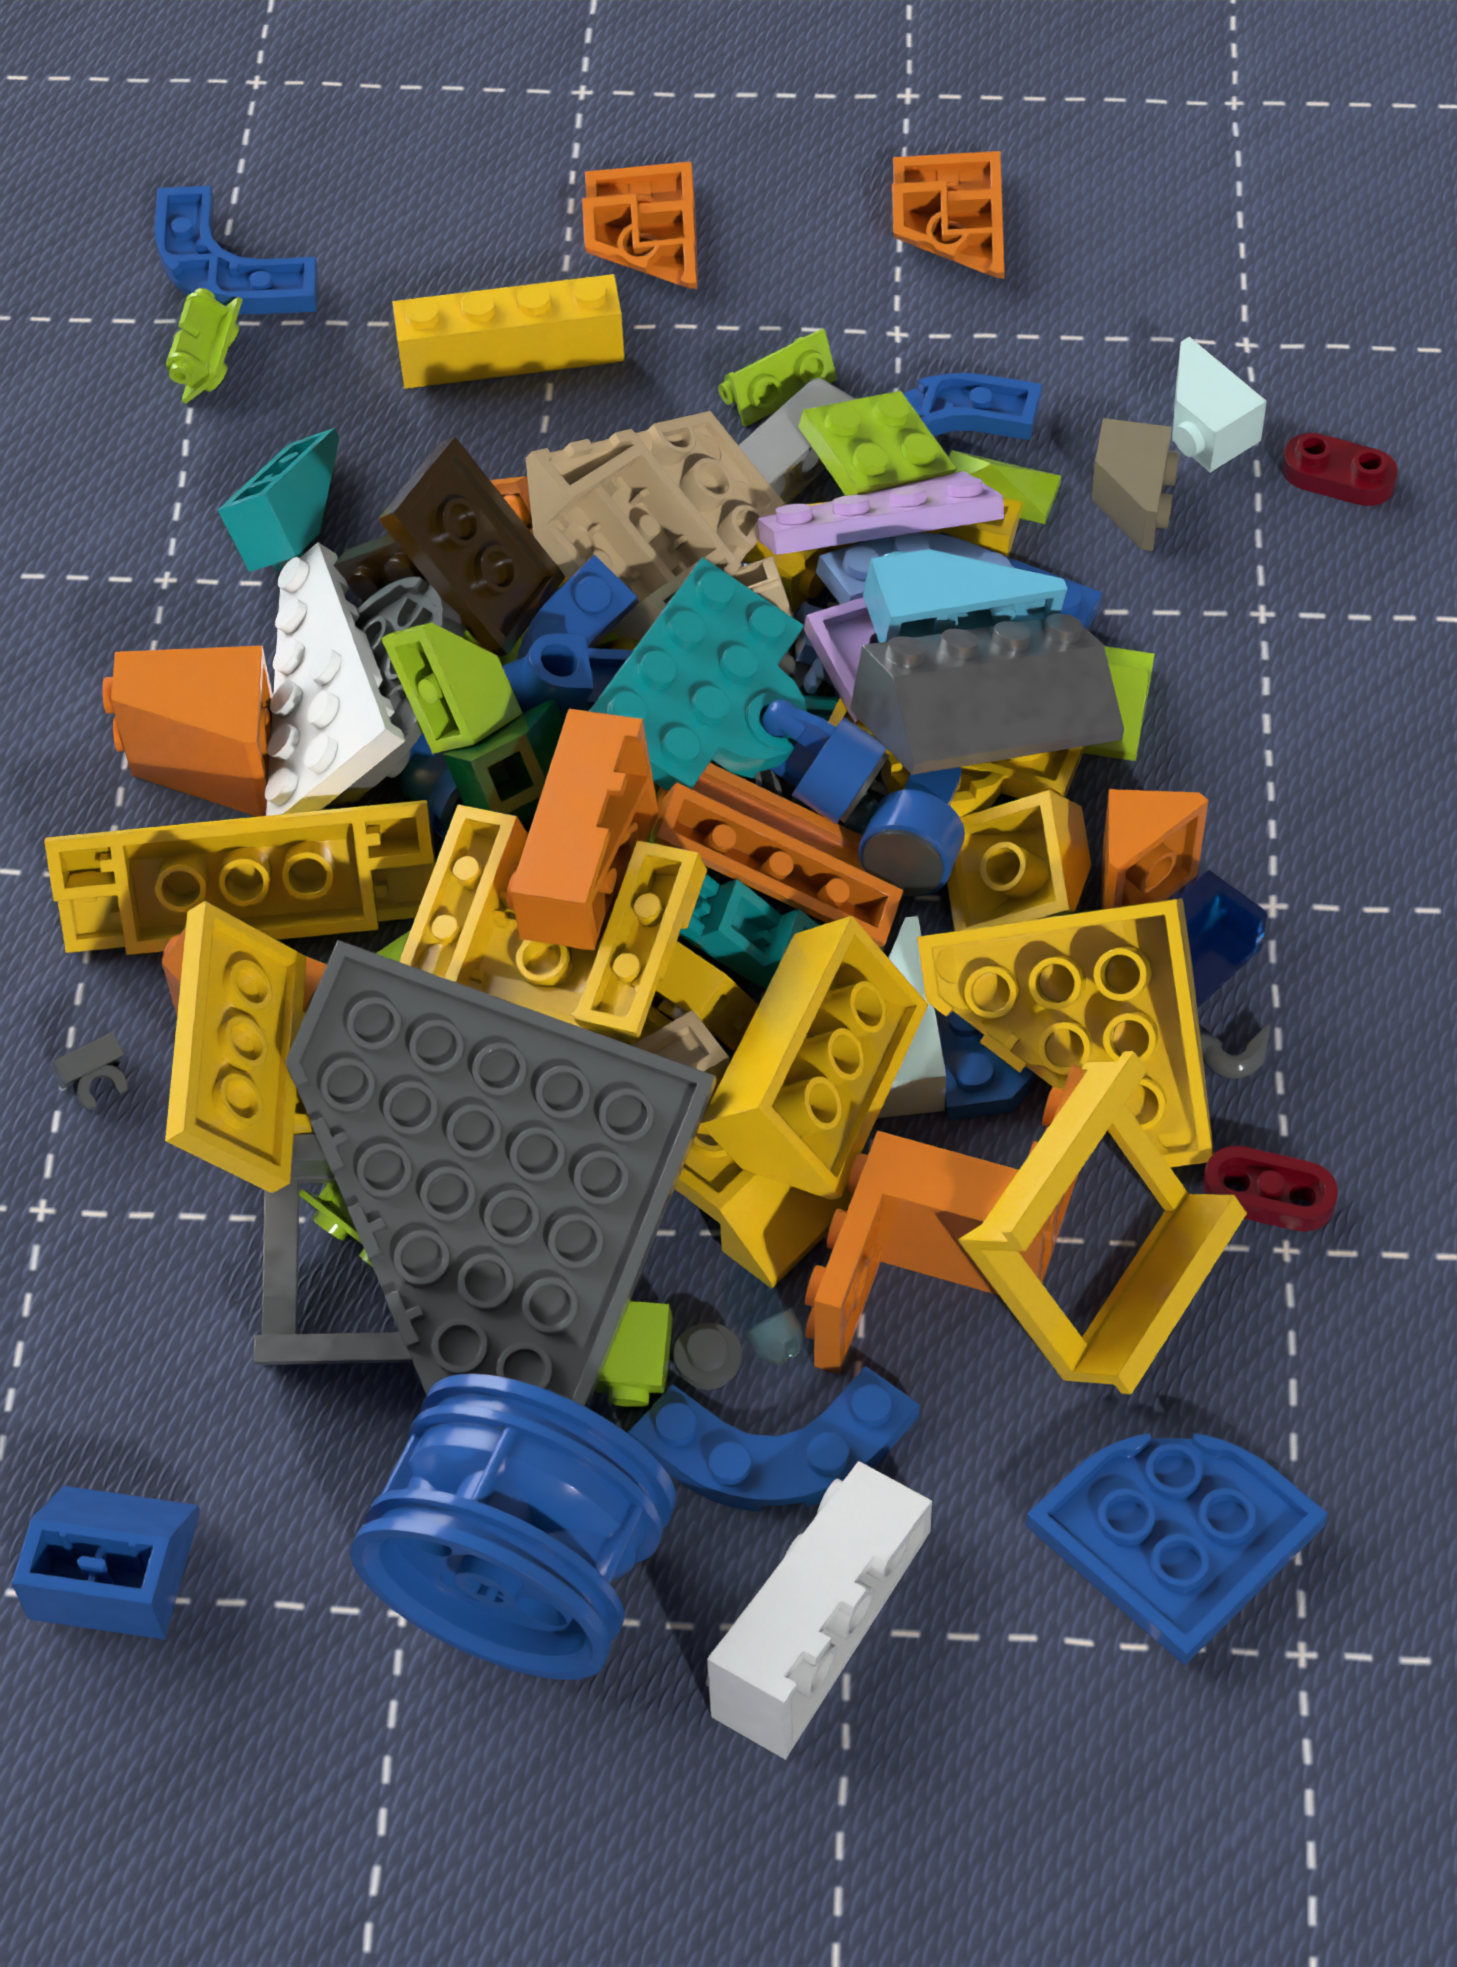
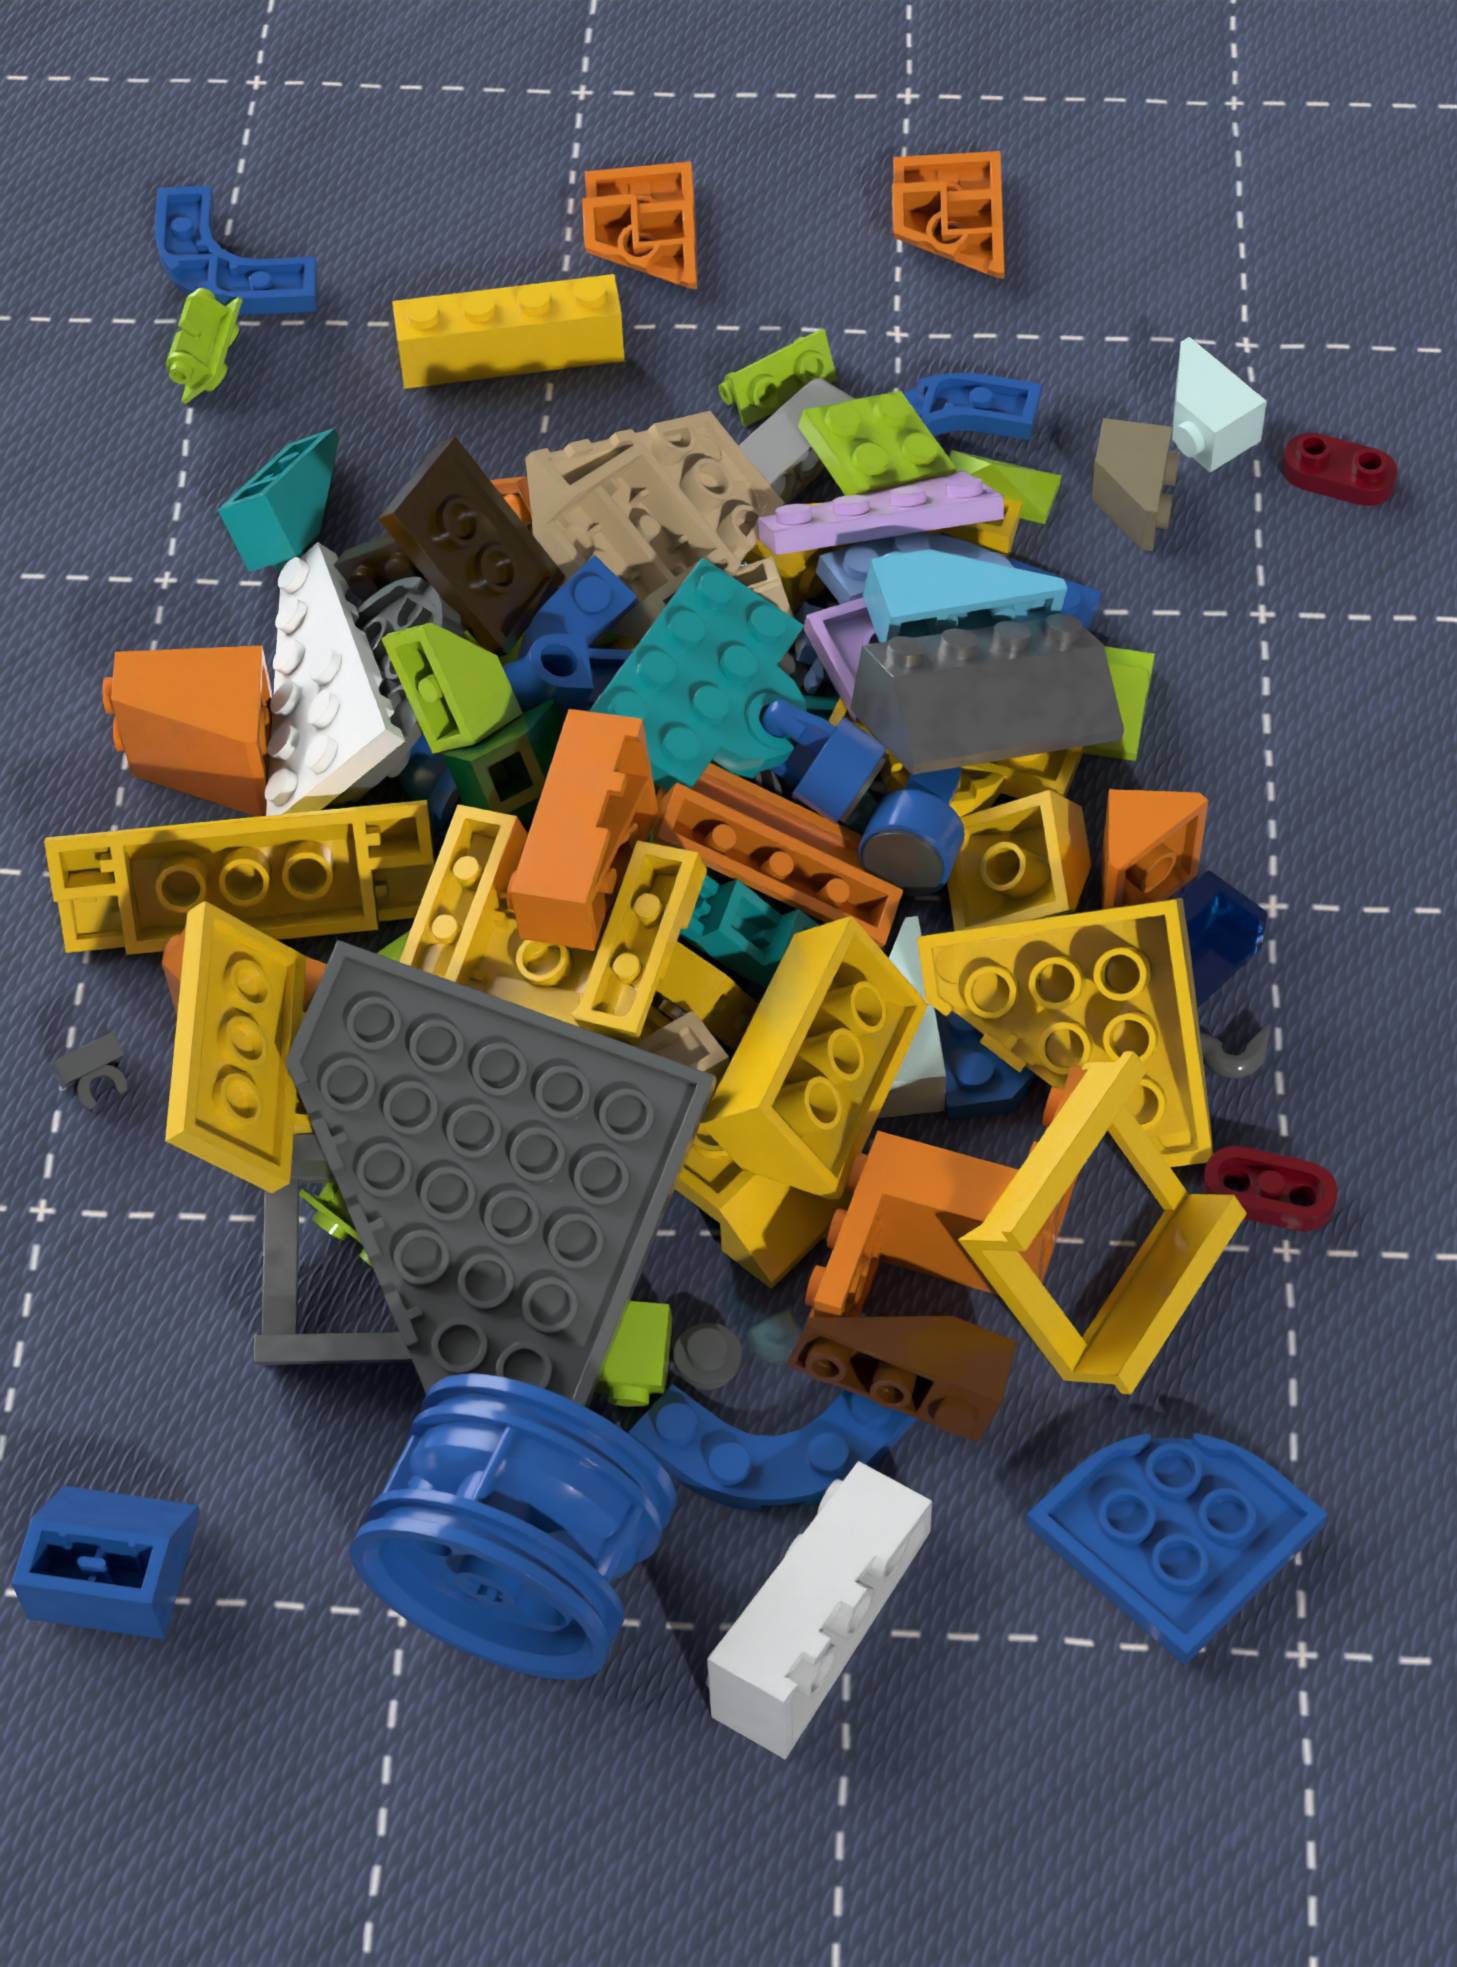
(912, 1364): none -> reddish brown slope

